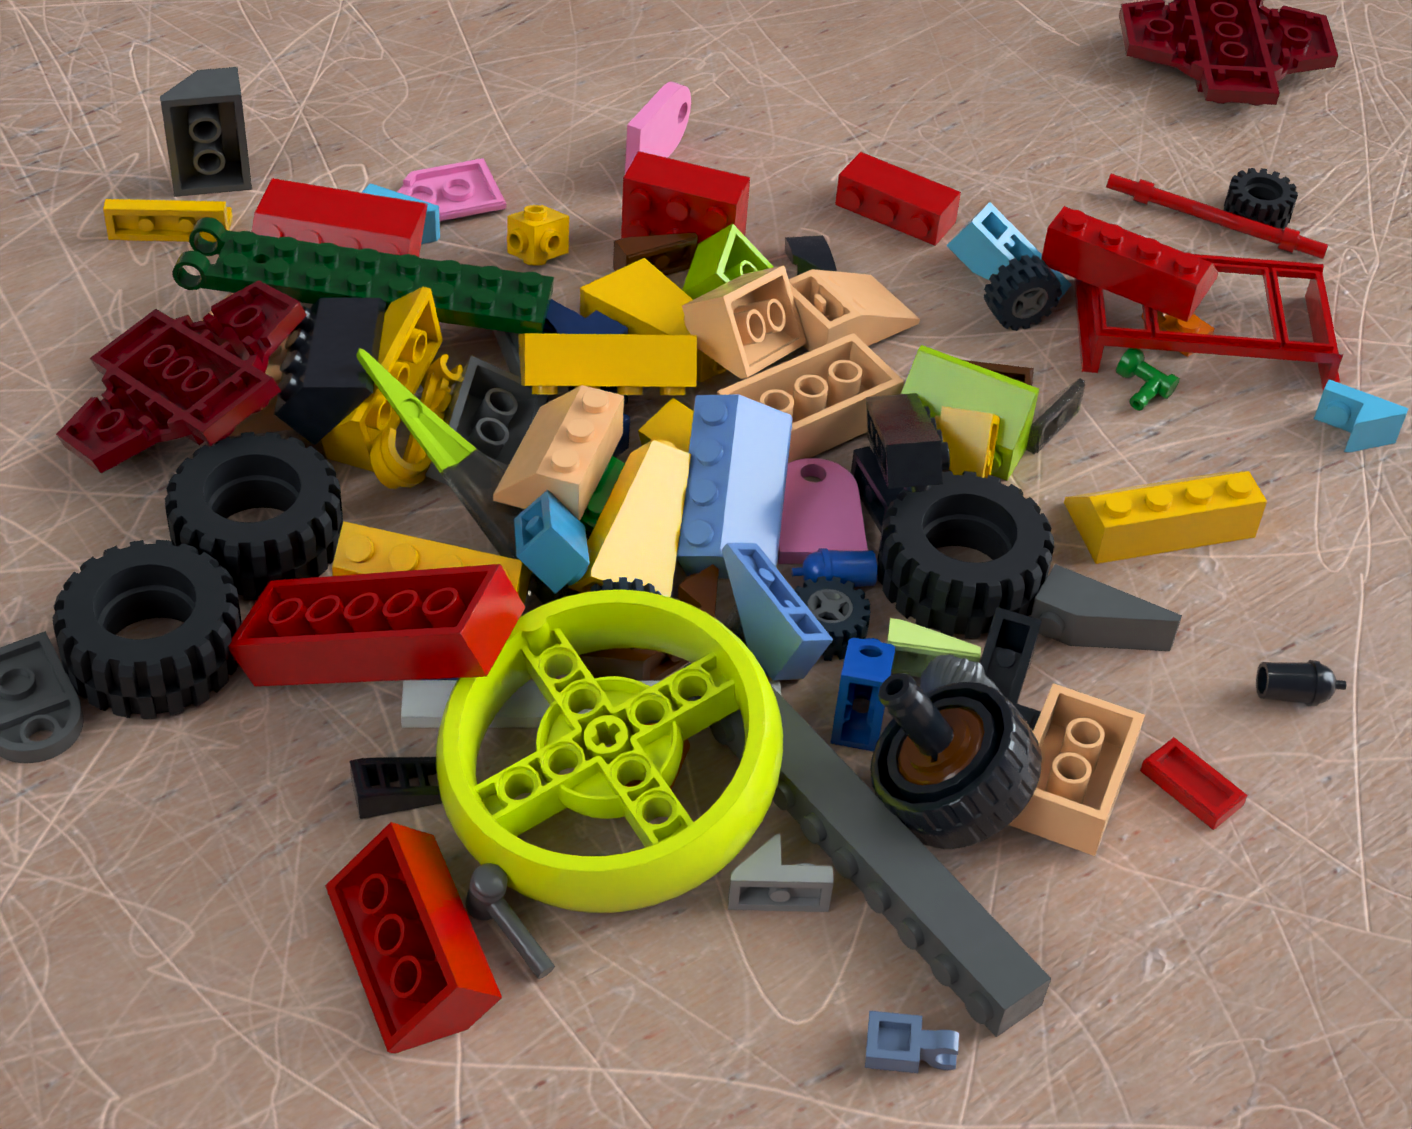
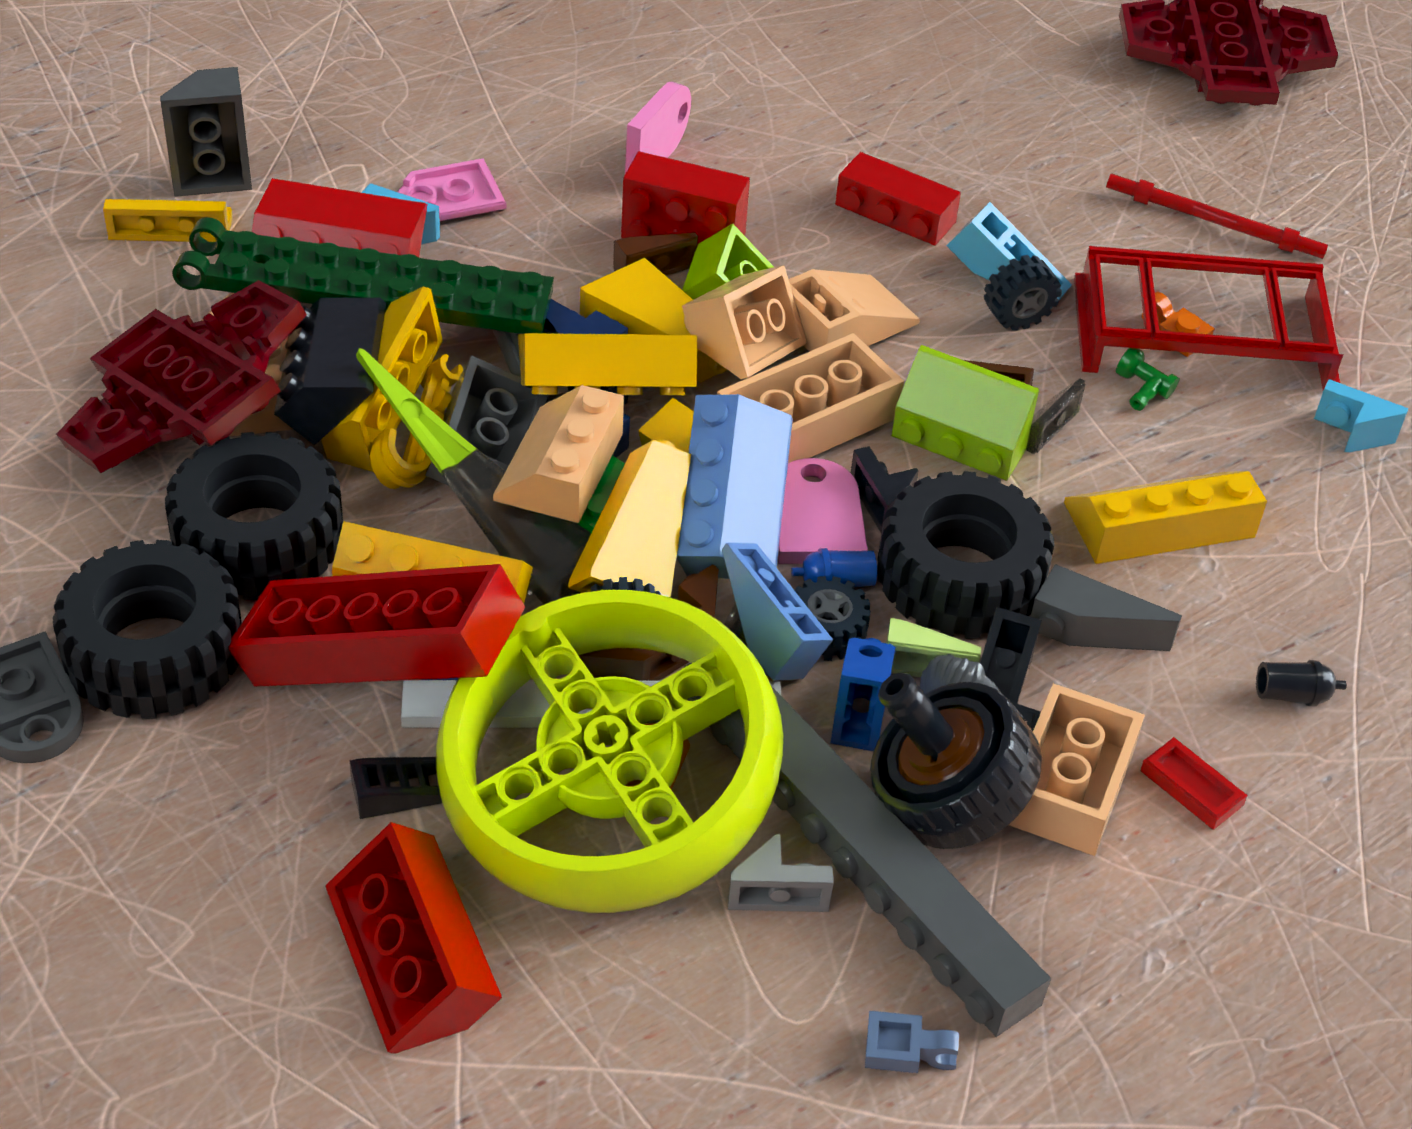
(487, 902): dark grey piece -> none
(537, 234): yellow brick -> none
(551, 542): dark azure brick -> none
(809, 253): black slope -> none
(906, 442): black brick -> none
(970, 439): yellow slope -> none
(1127, 263): red slope -> none
(1261, 197): black tyre -> none

